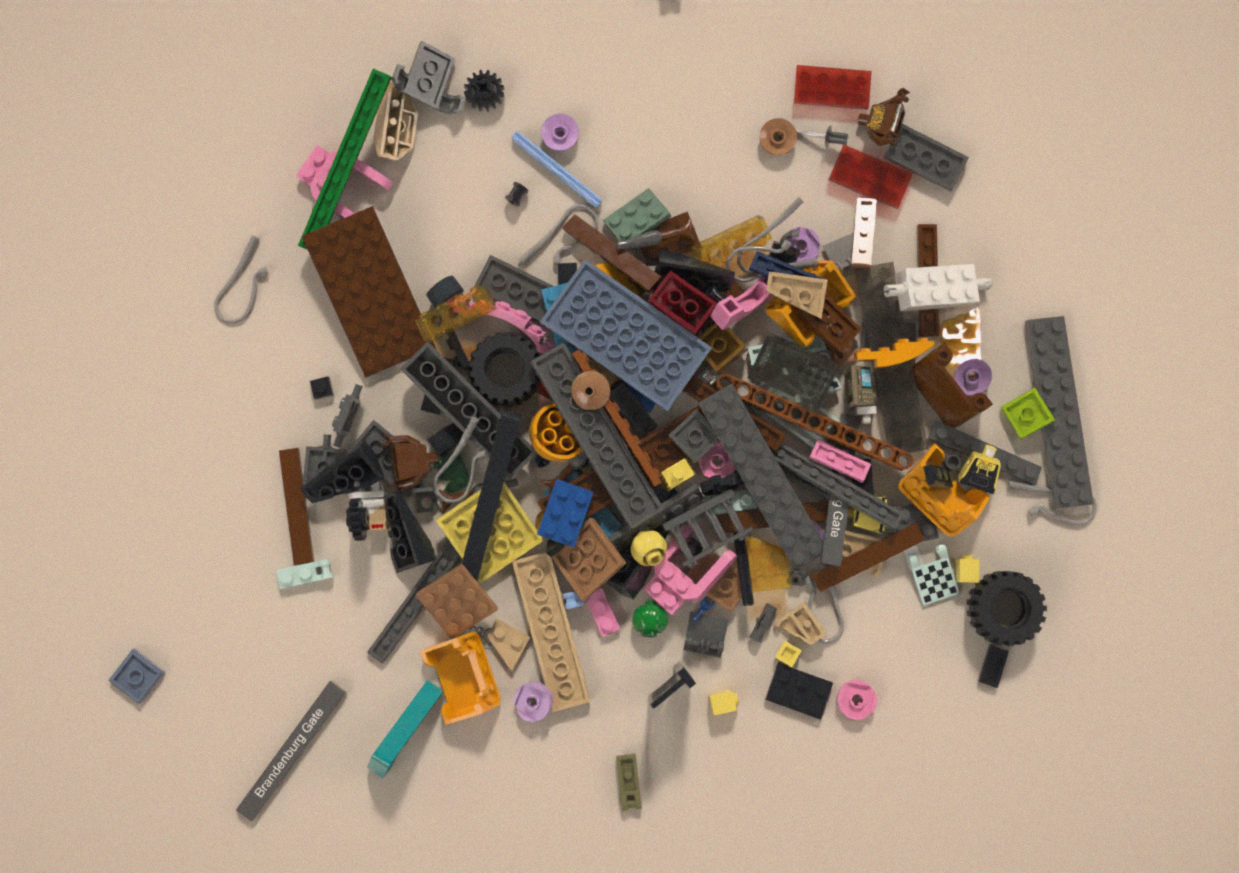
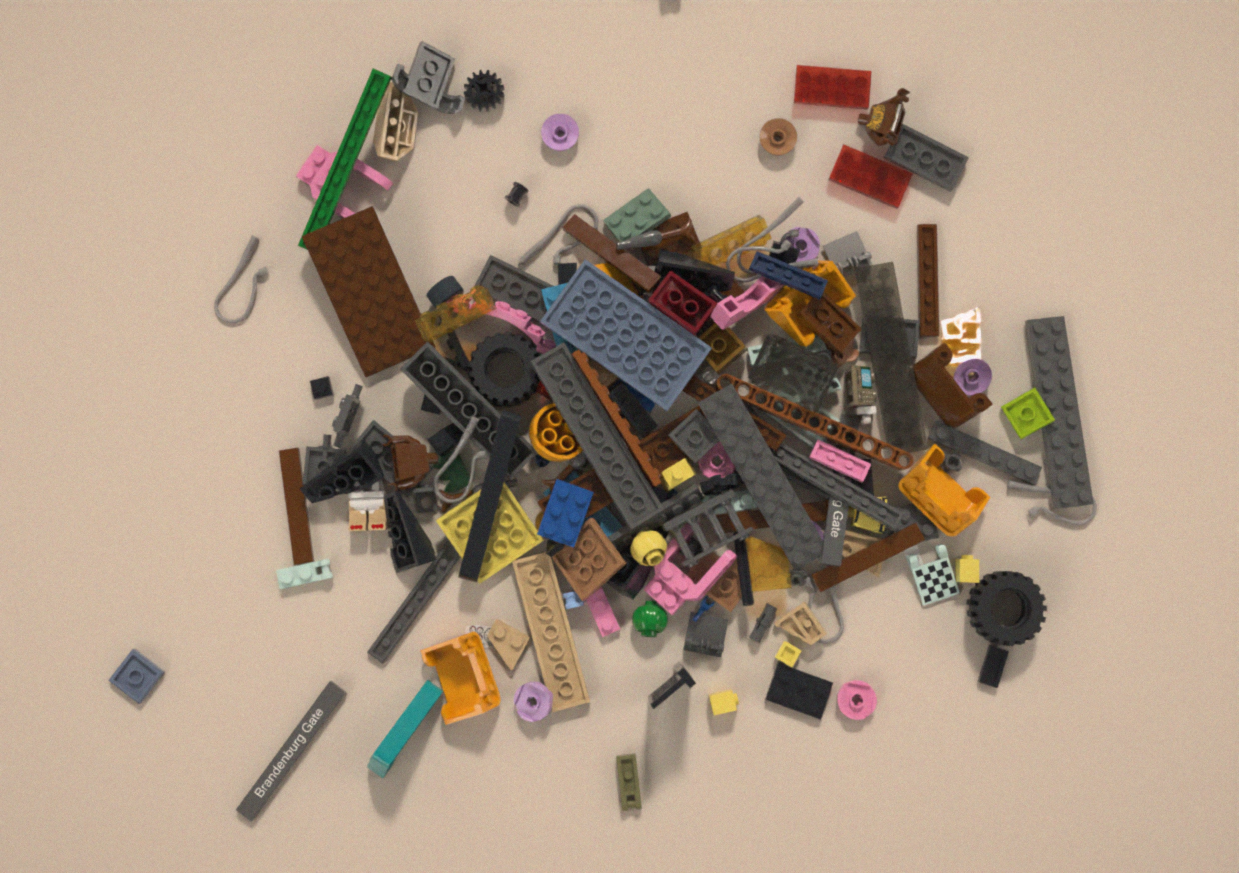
(357, 519): black gear -> none
(456, 601): medium nougat plate -> none
(556, 169): light blue axle -> none
(600, 389): medium nougat dish -> none
(799, 291): tan wing -> none
(830, 137): dark grey piece -> none
(863, 233): tile -> none
(901, 352): light orange slope -> none
(937, 287): white brick -> none
(938, 476): black plate -> none
(981, 470): torso -> none

